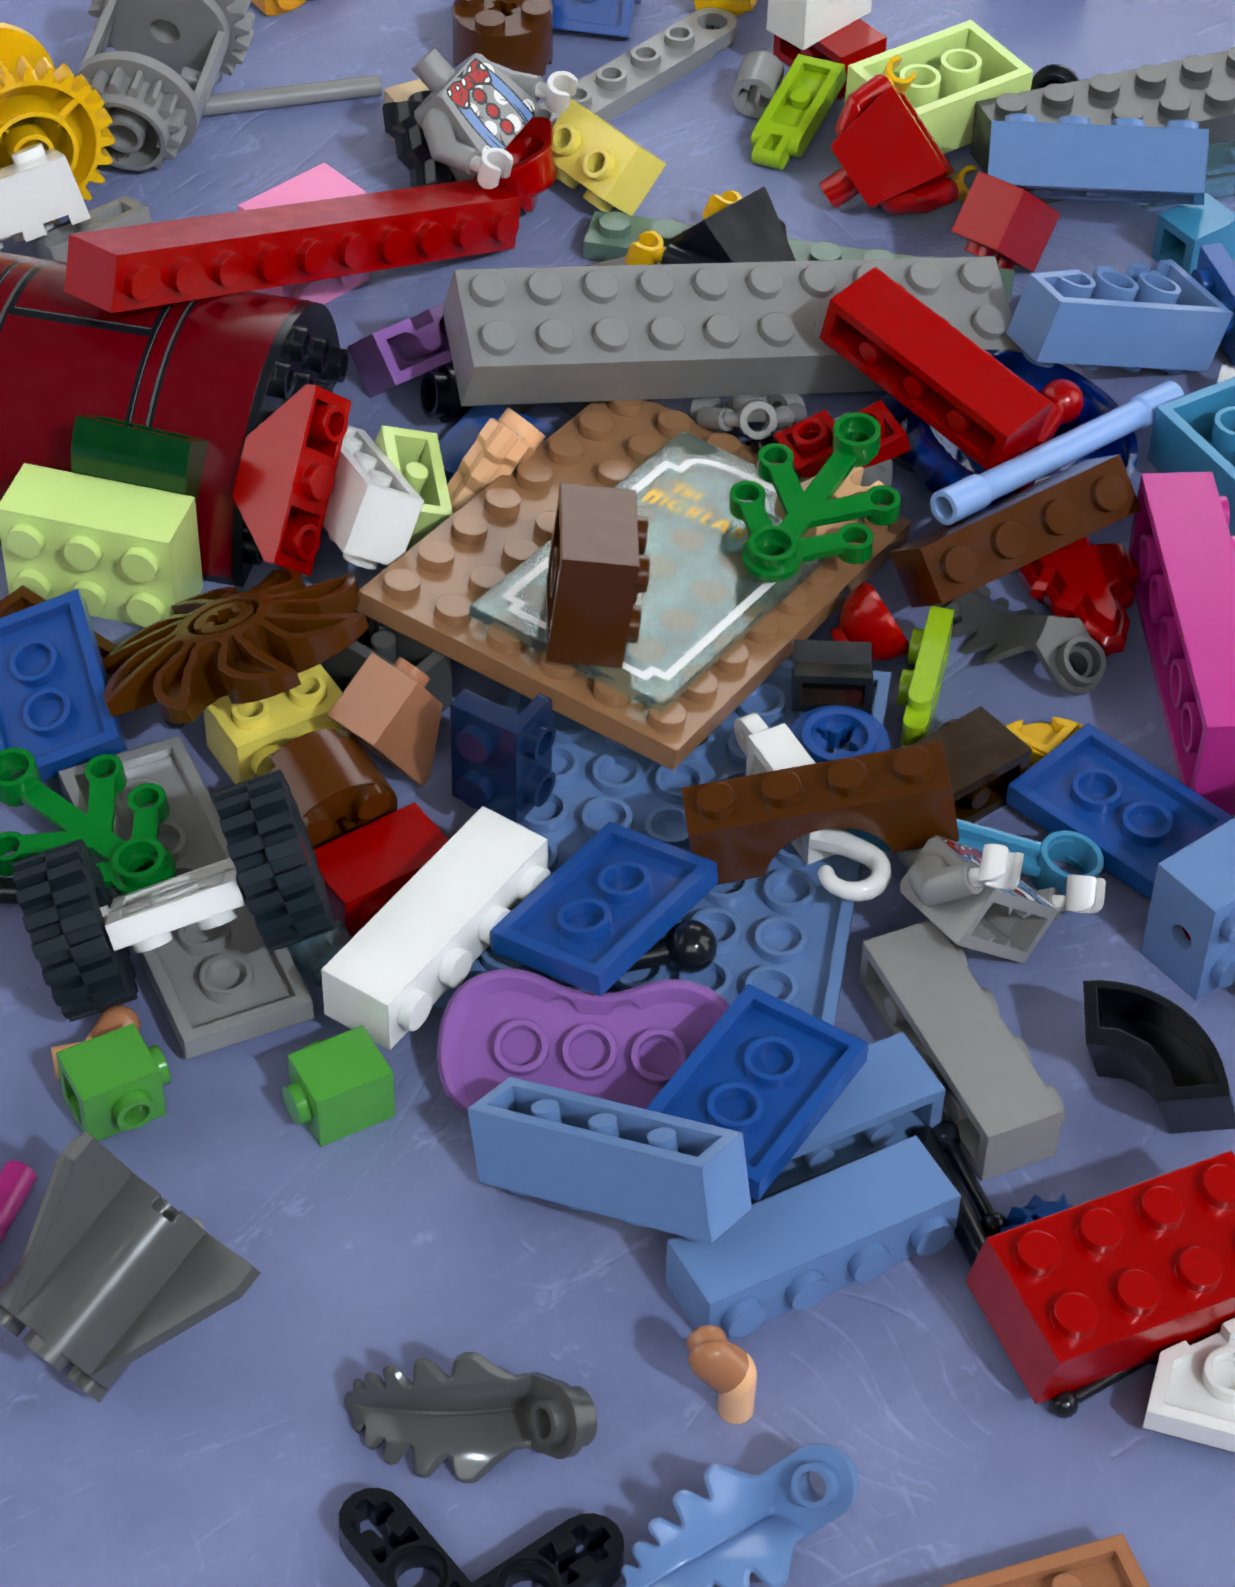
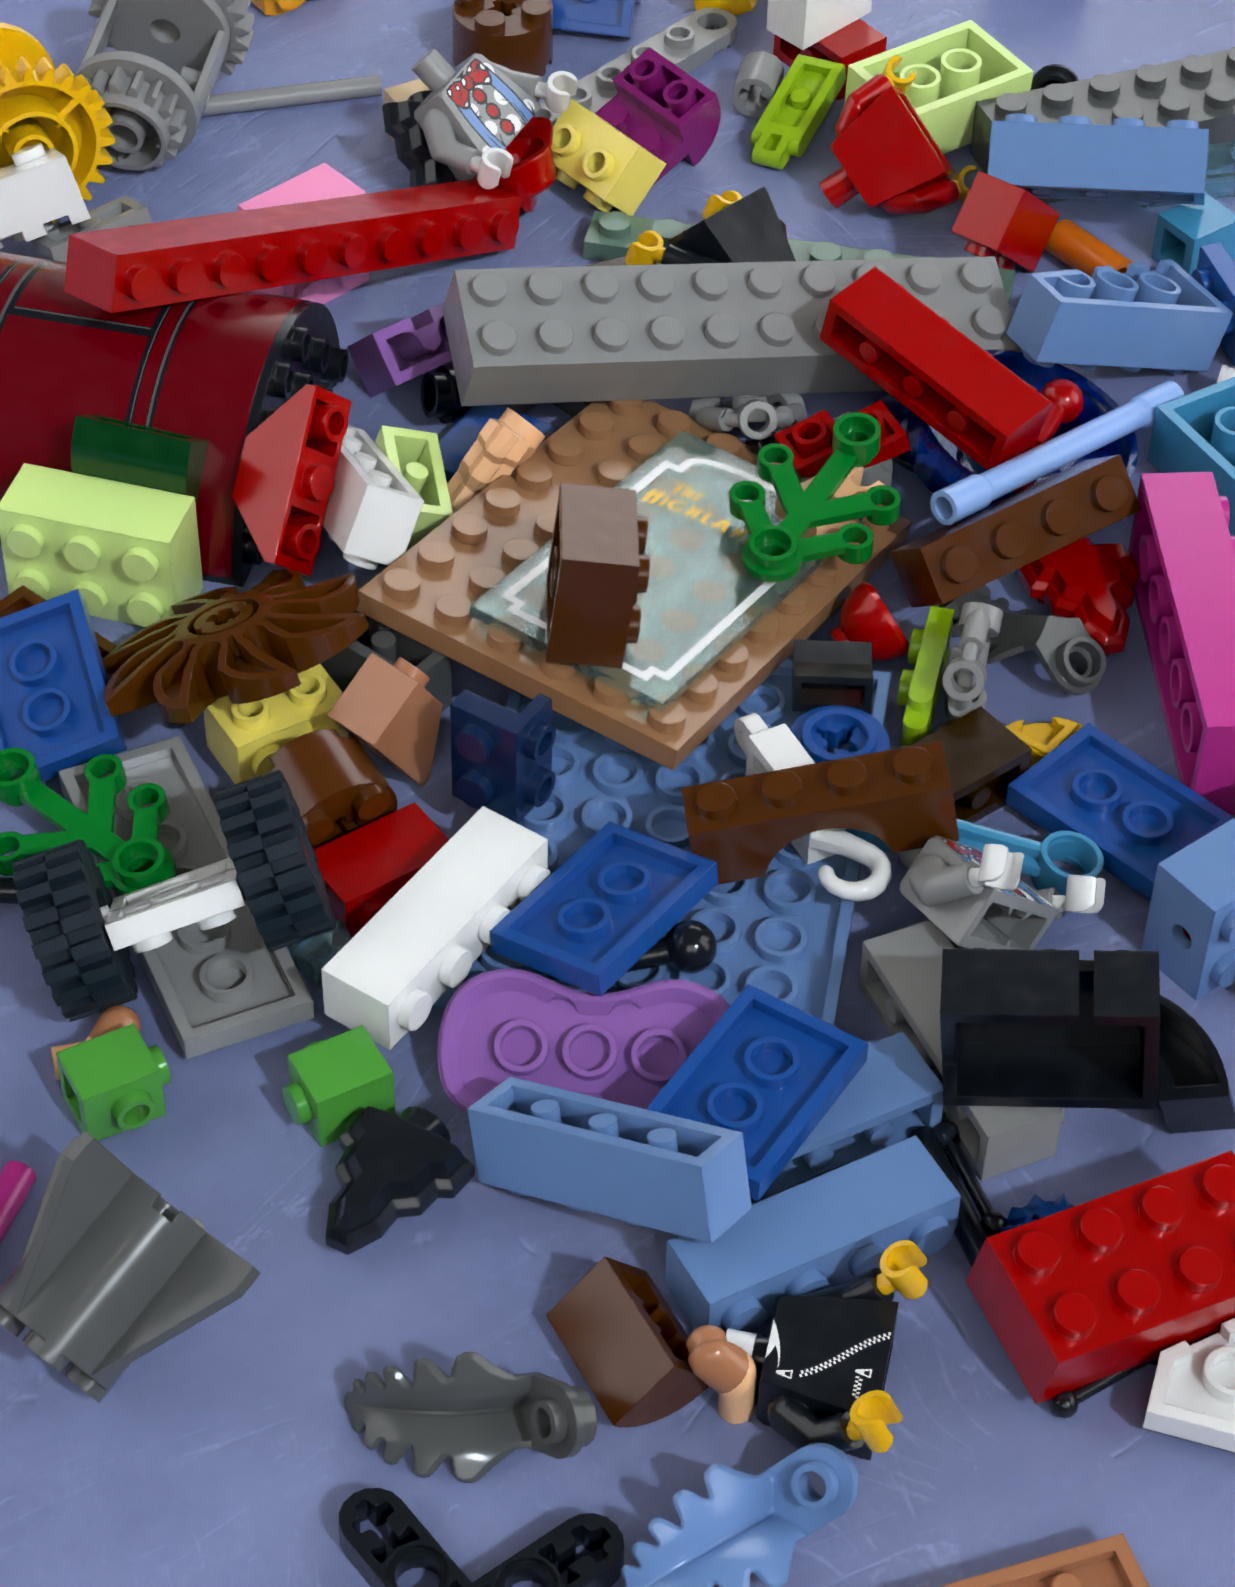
(391, 1172): none -> black rock
(626, 1344): none -> reddish brown brick
(663, 110): none -> magenta brick
(832, 1357): none -> black torso
(966, 670): none -> light grey piece
(1050, 1028): none -> black piece
(1083, 250): none -> orange cylinder

